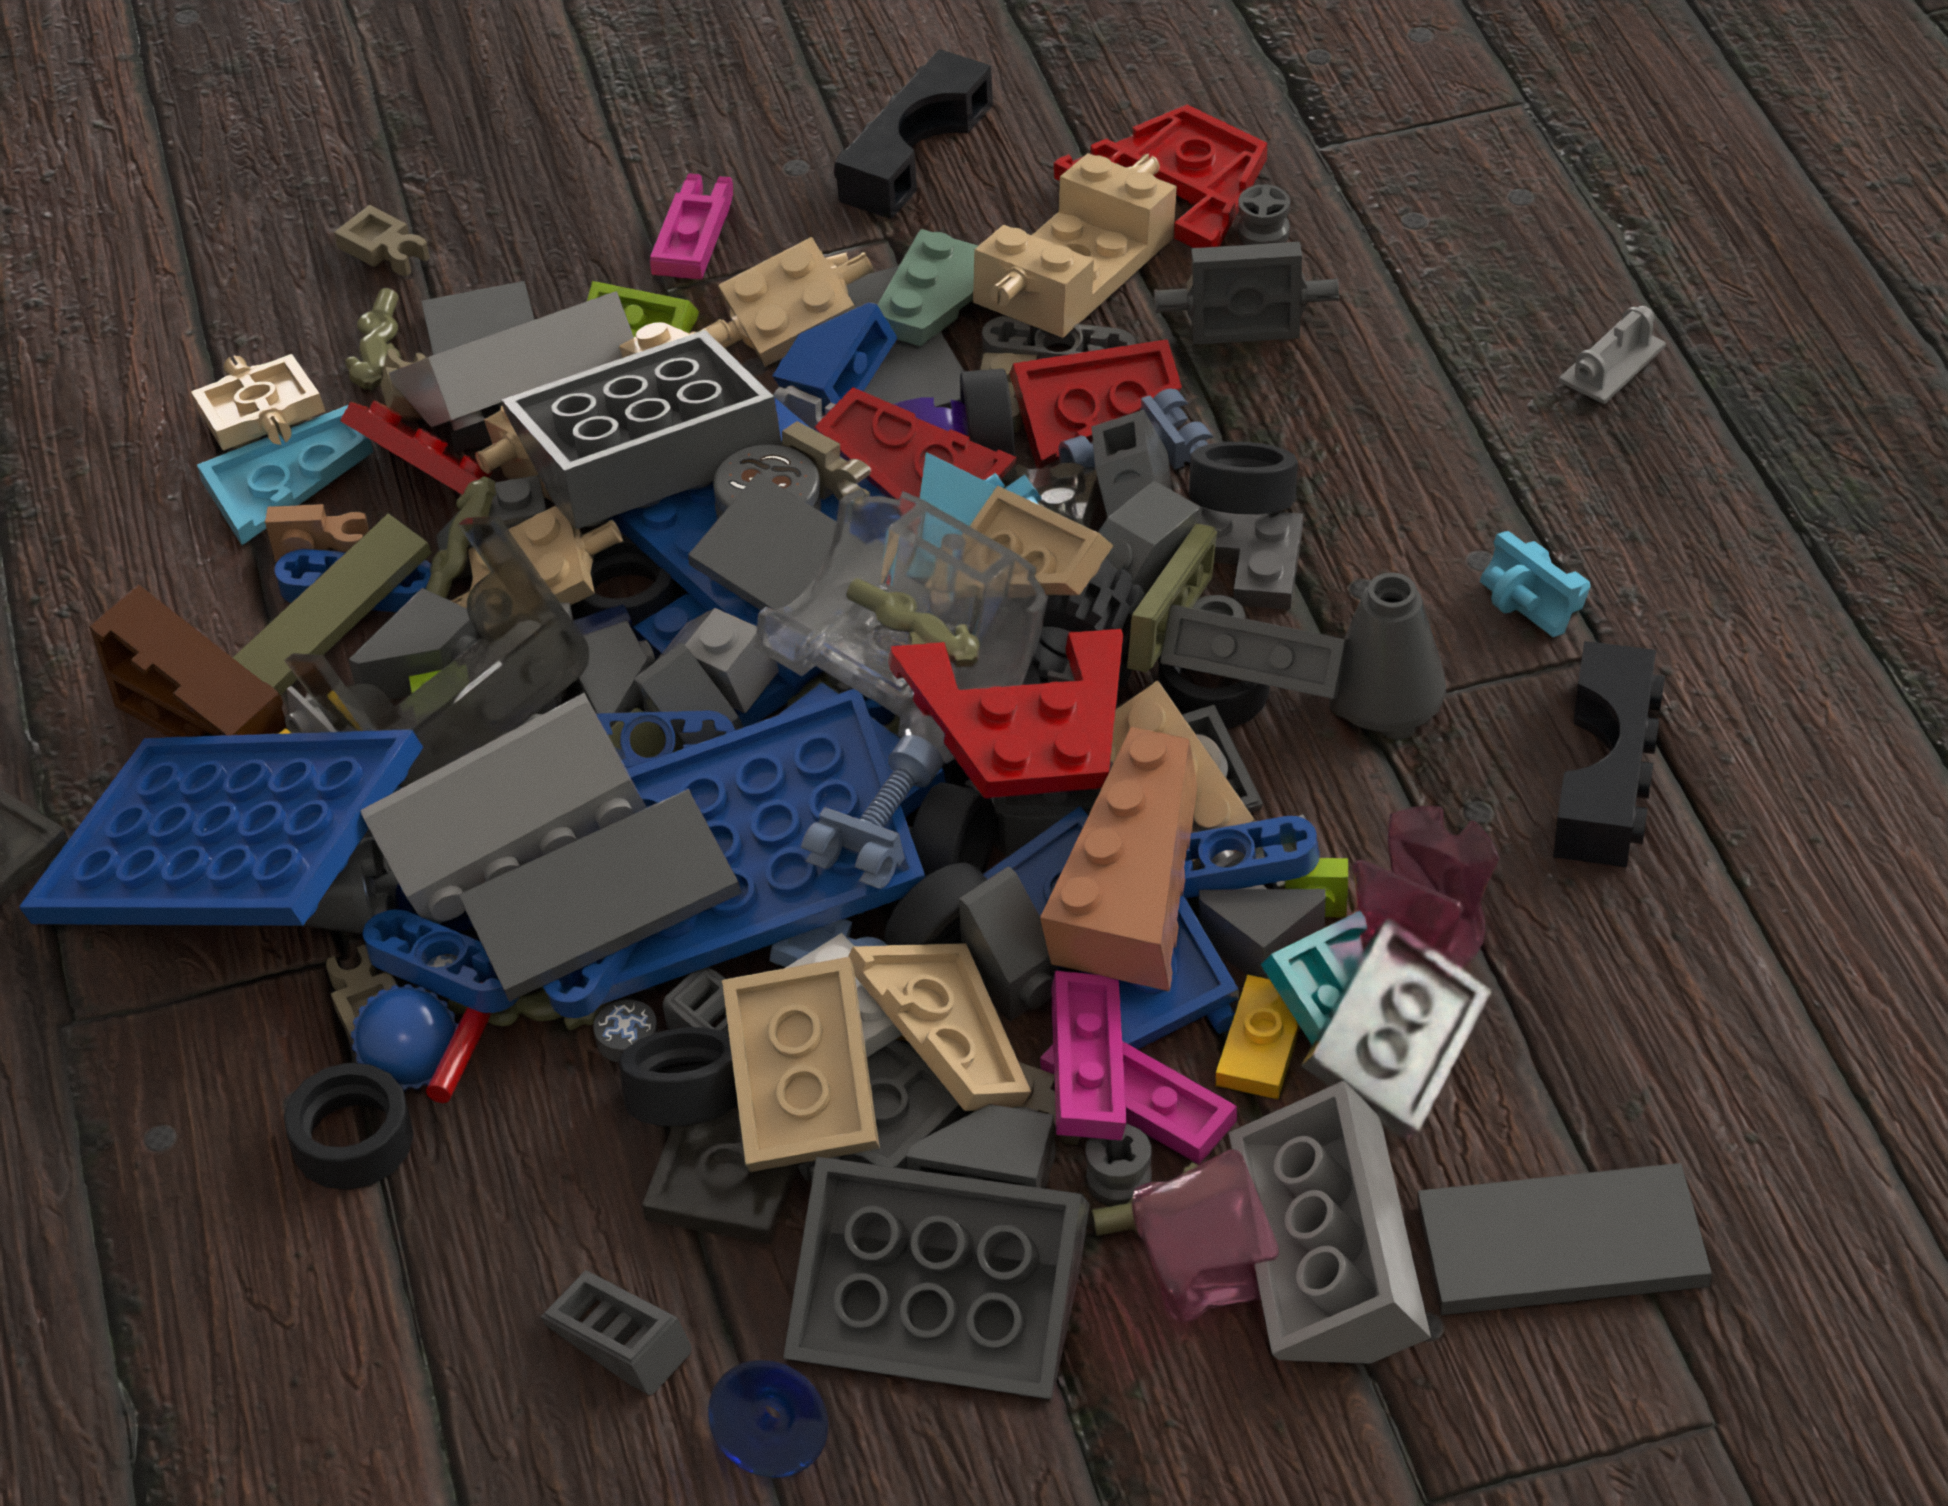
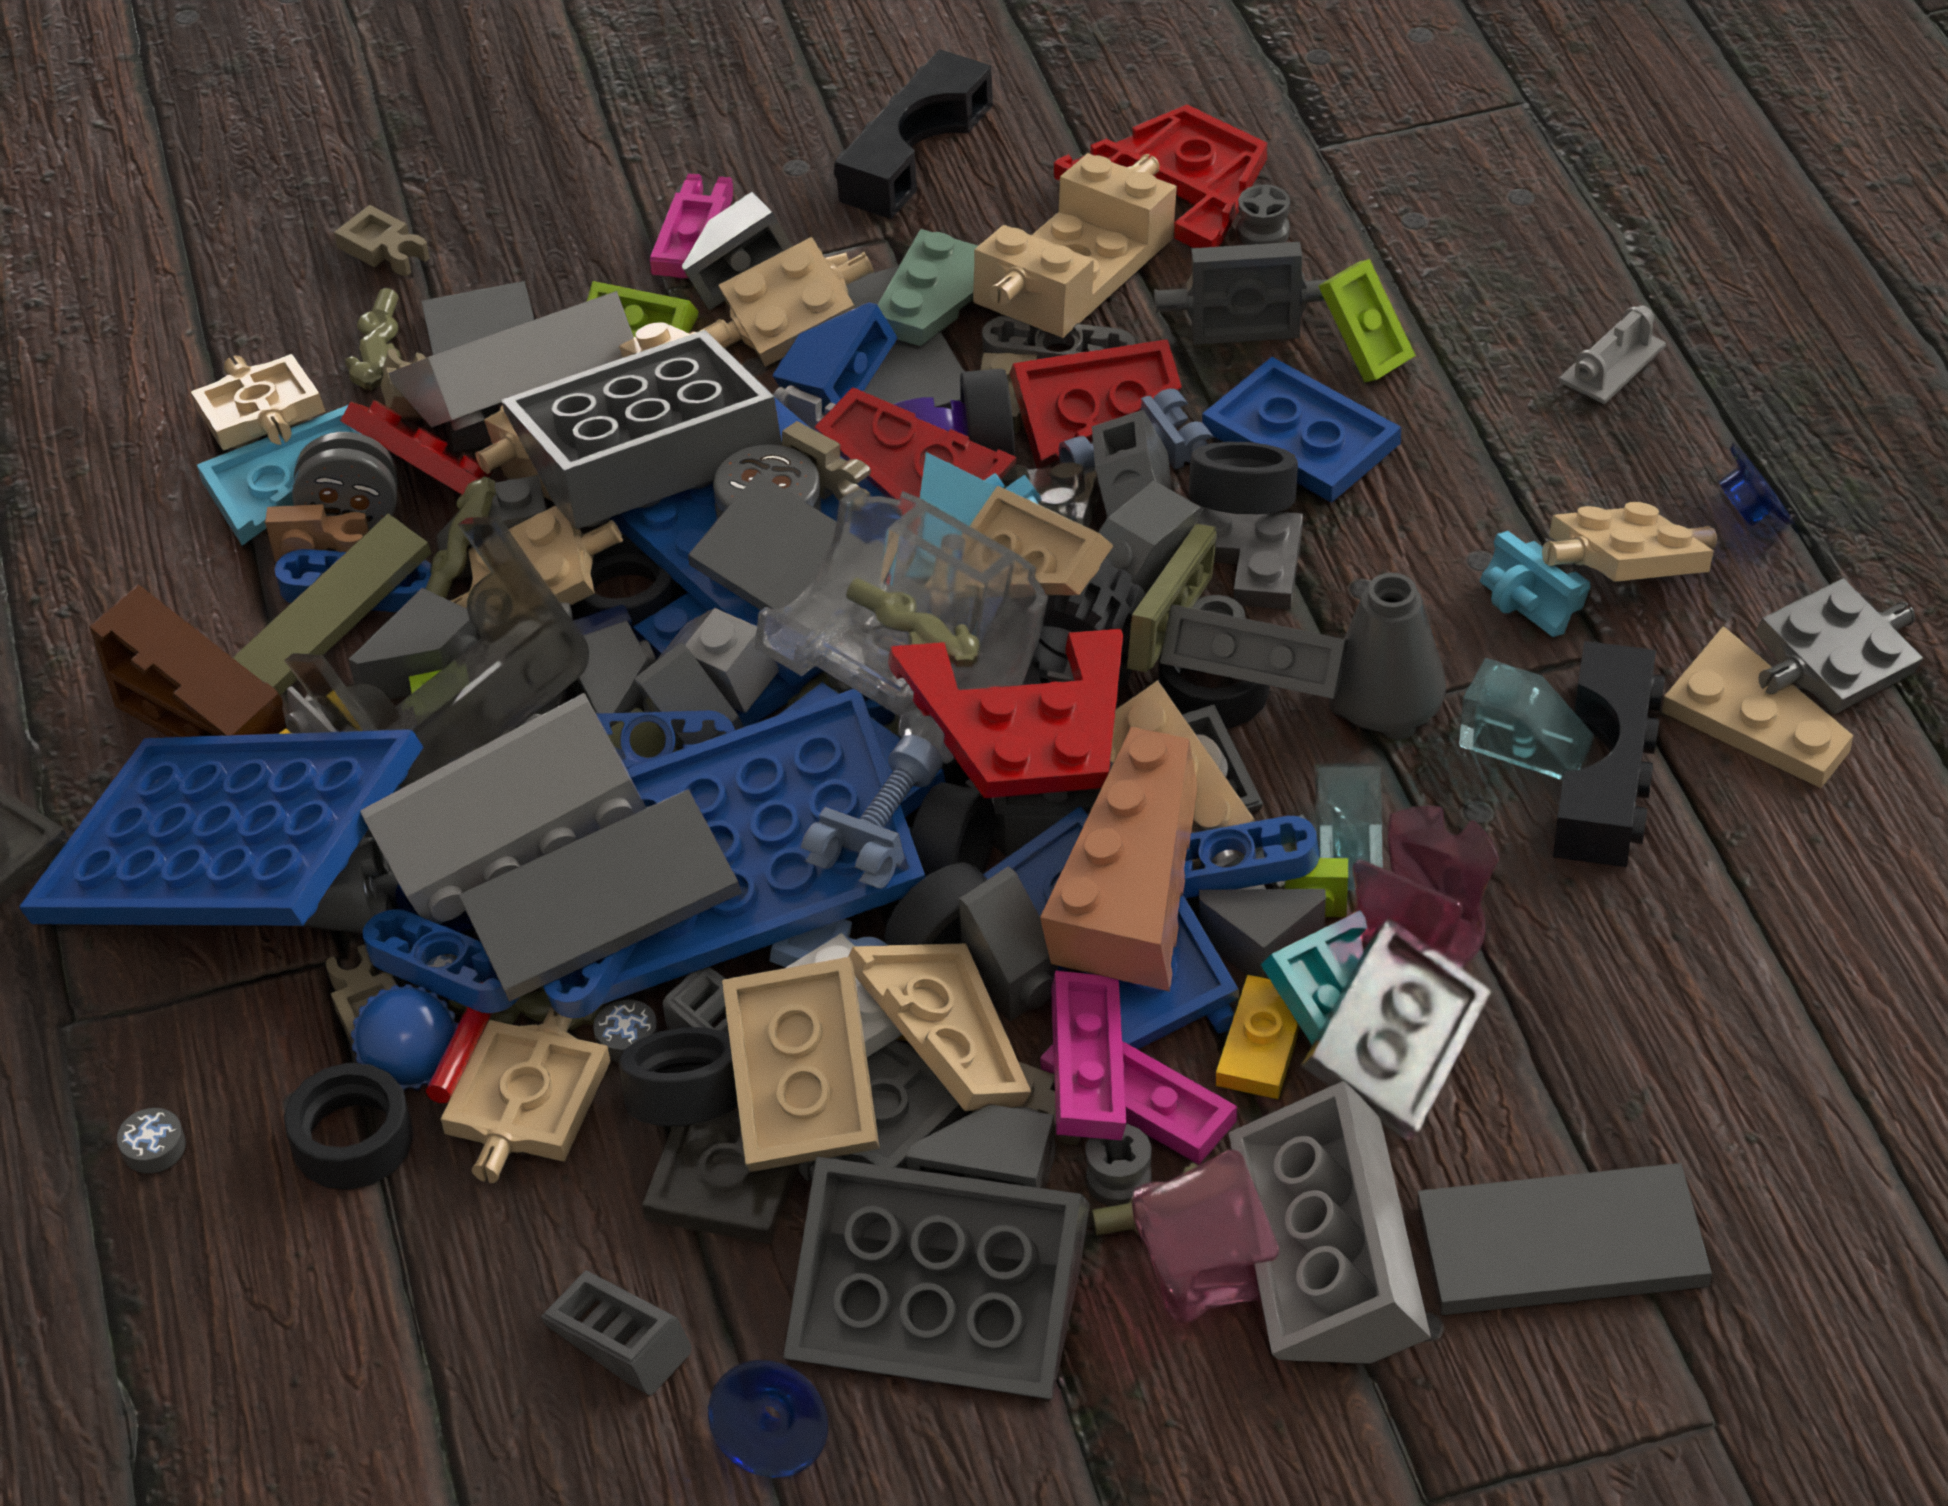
(151, 1140): none -> dark grey tile
(346, 476): none -> dark grey head
(525, 1092): none -> tan plate
(732, 244): none -> dark grey slope
(1324, 430): none -> blue plate
(1349, 813): none -> clear light blue slope
(1366, 320): none -> lime plate
(1522, 721): none -> clear light blue slope
(1629, 543): none -> tan plate
(1751, 491): none -> clear blue piece
(1784, 728): none -> tan wing
(1837, 646): none -> plate

